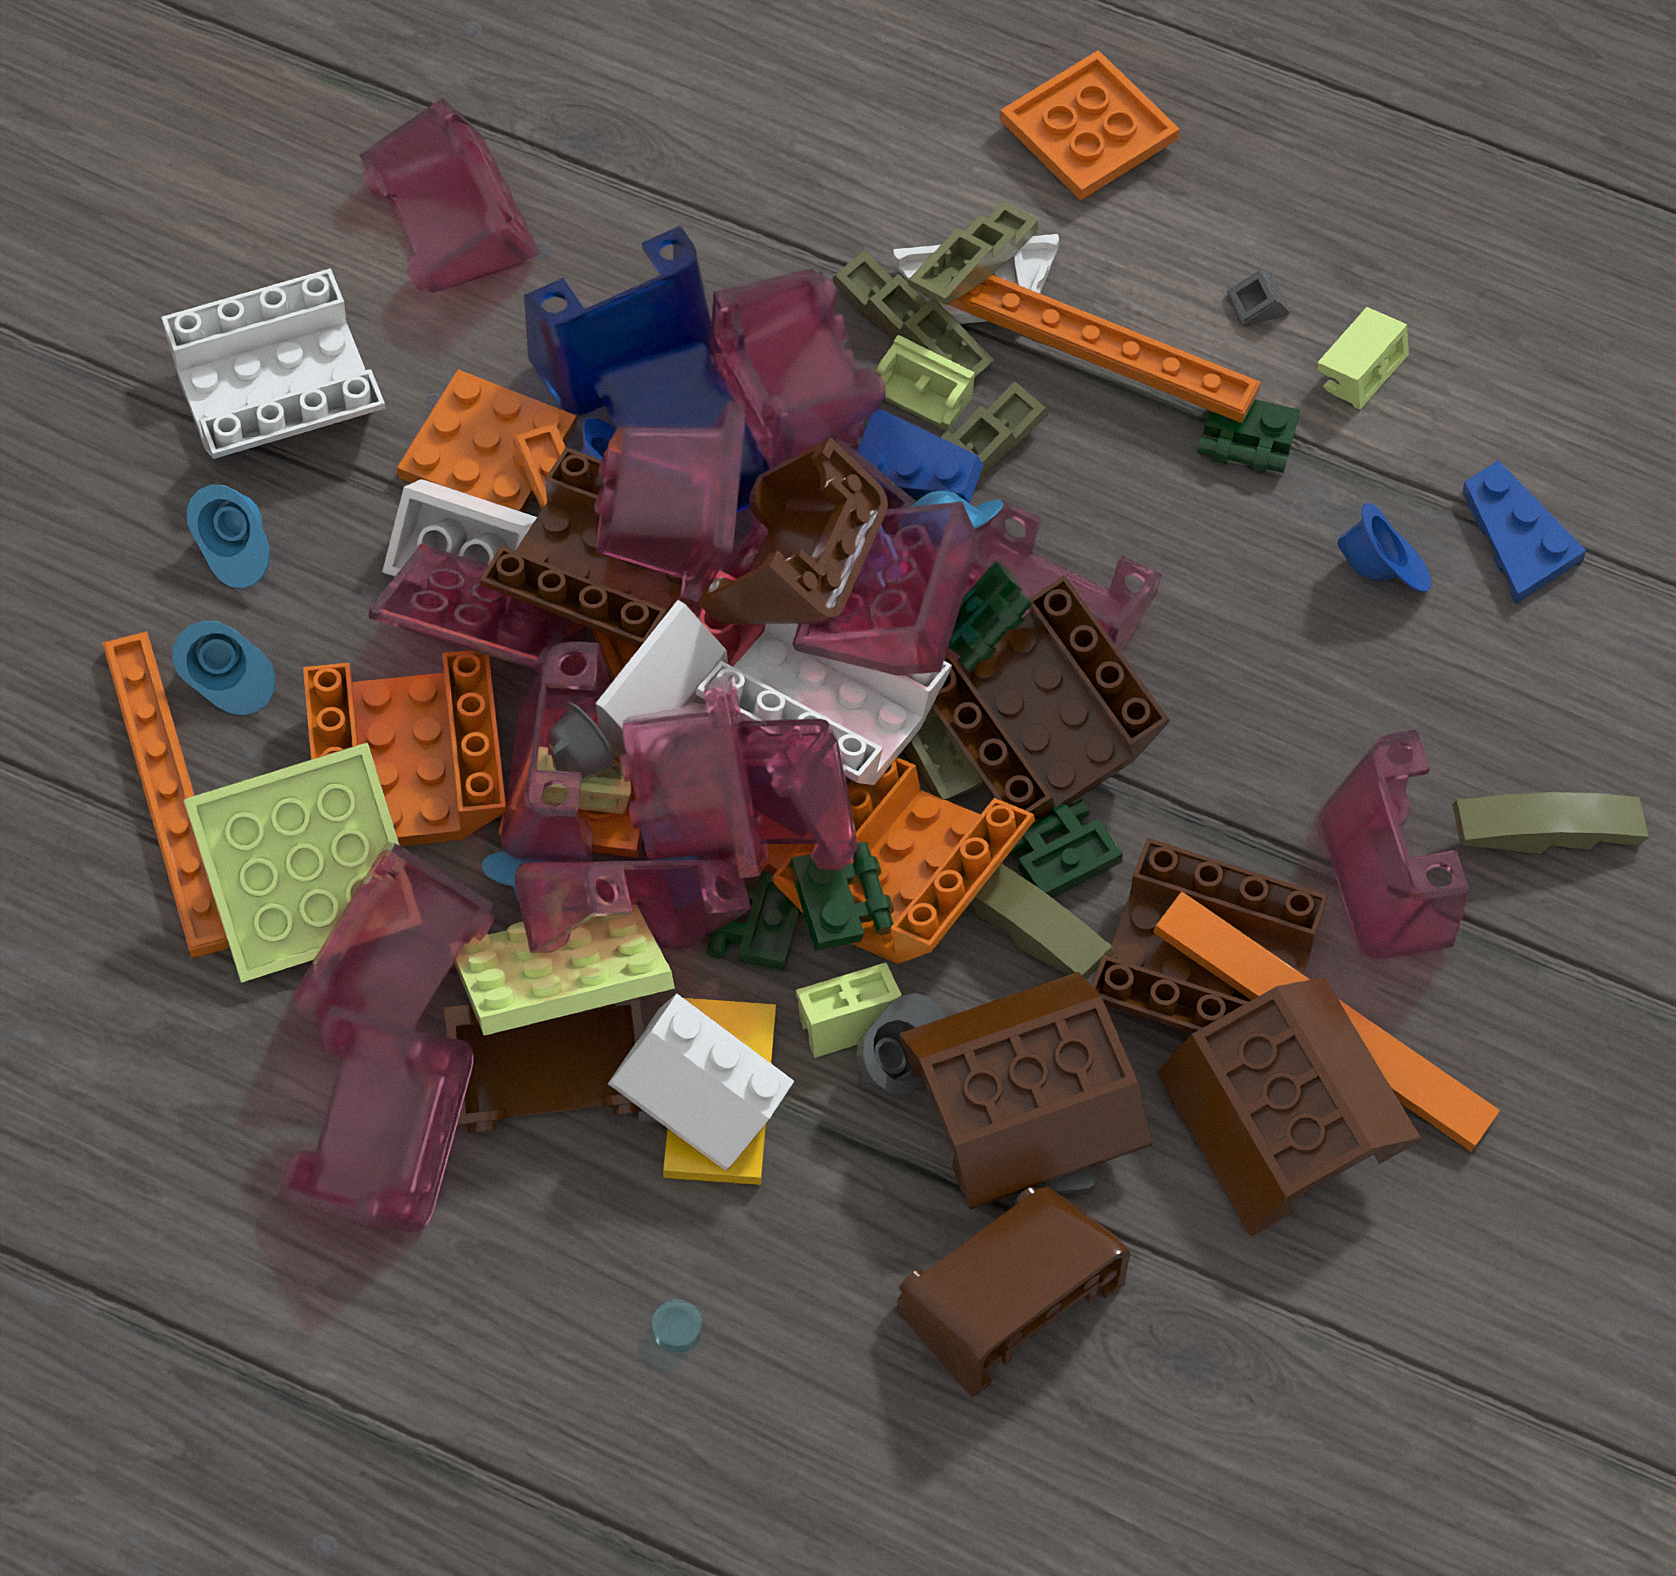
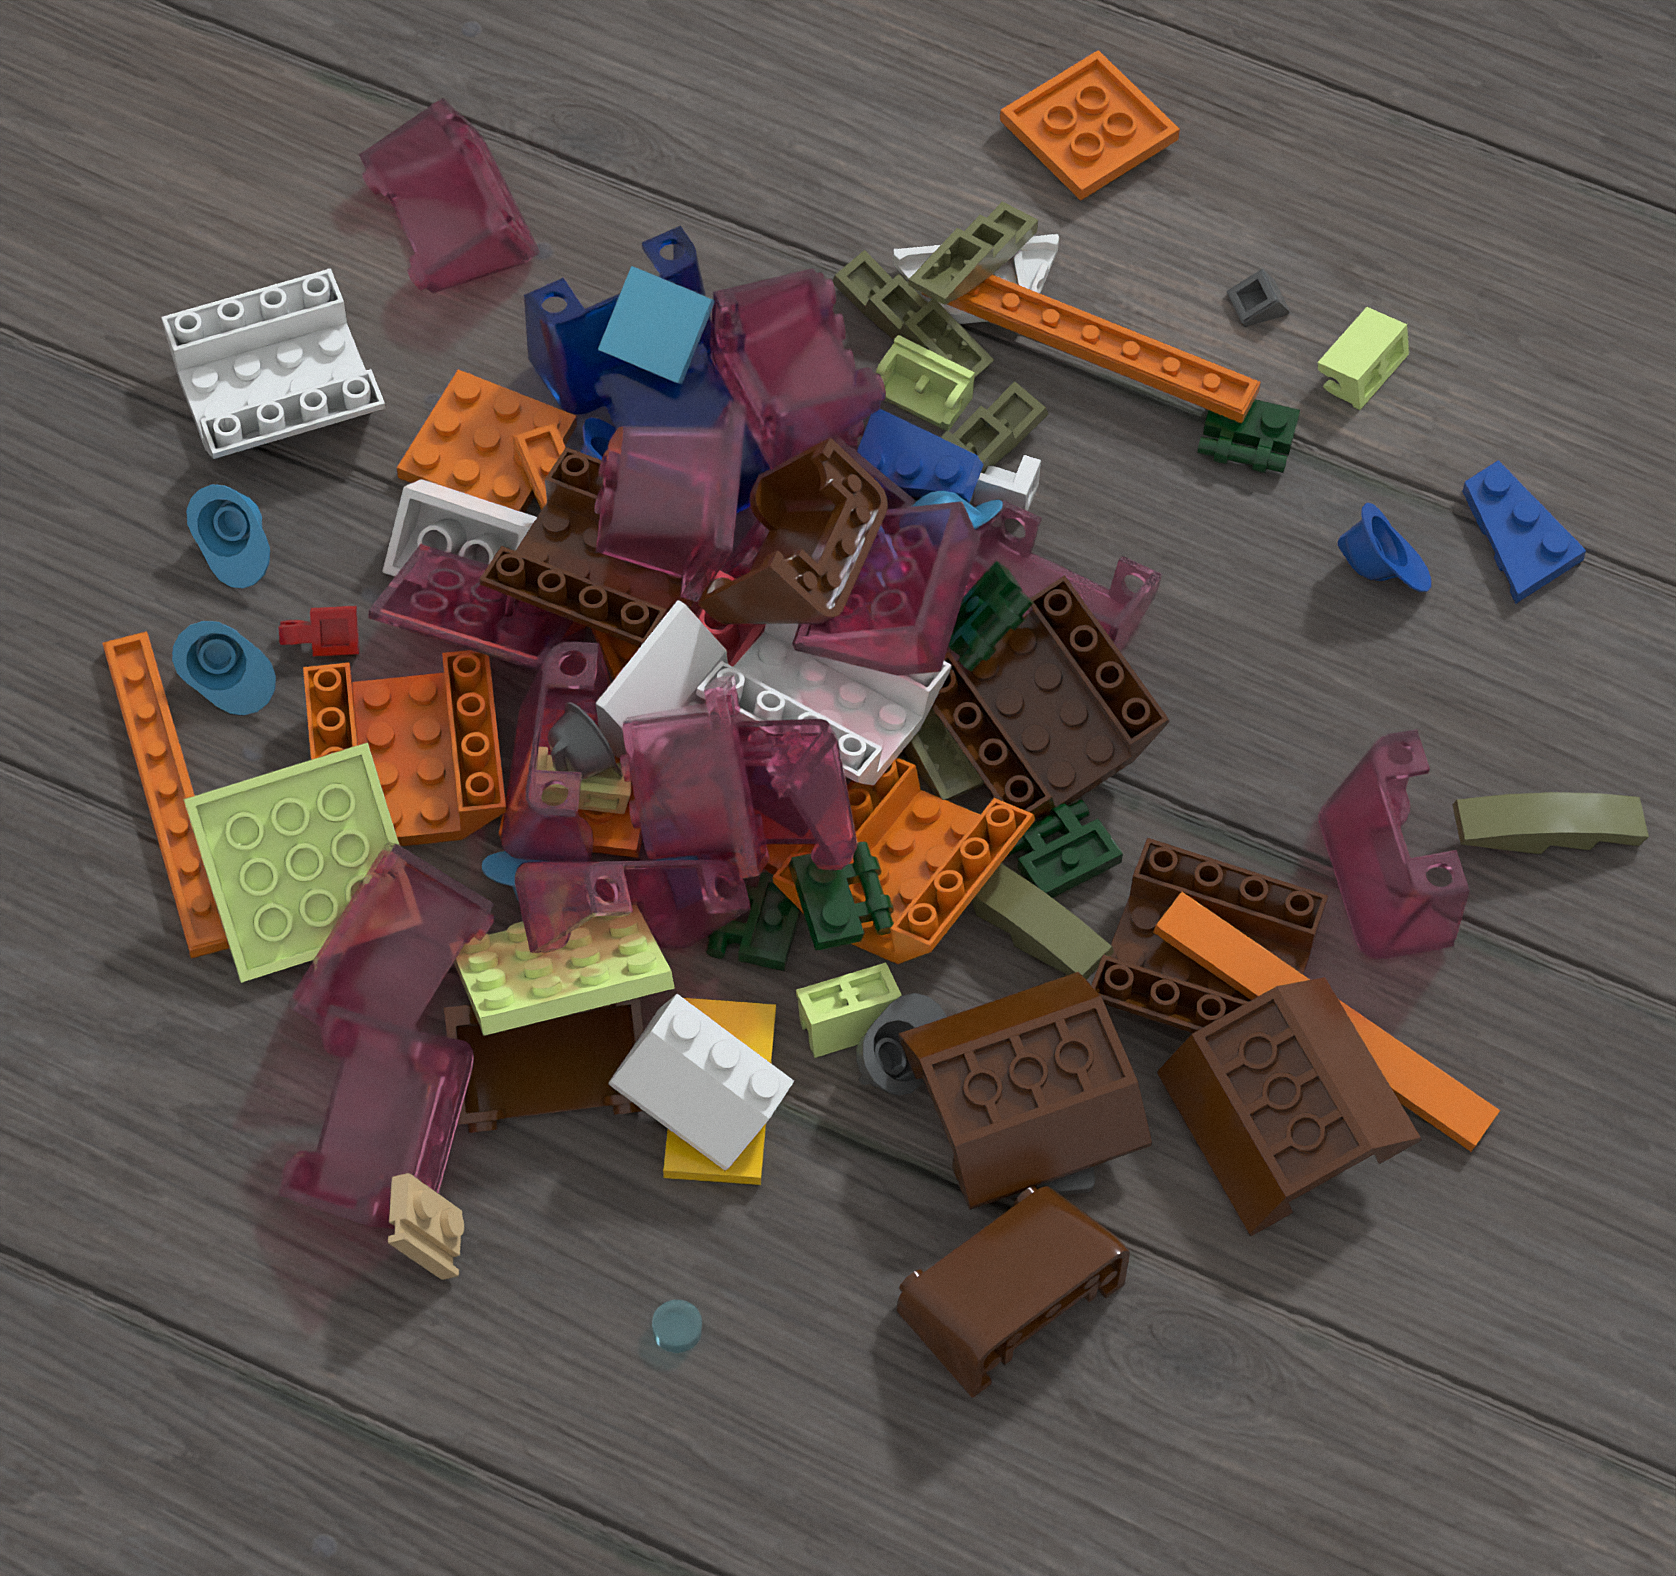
(330, 631): none -> red plate
(425, 1226): none -> tan plate
(656, 325): none -> medium azure tile
(1010, 486): none -> white panel

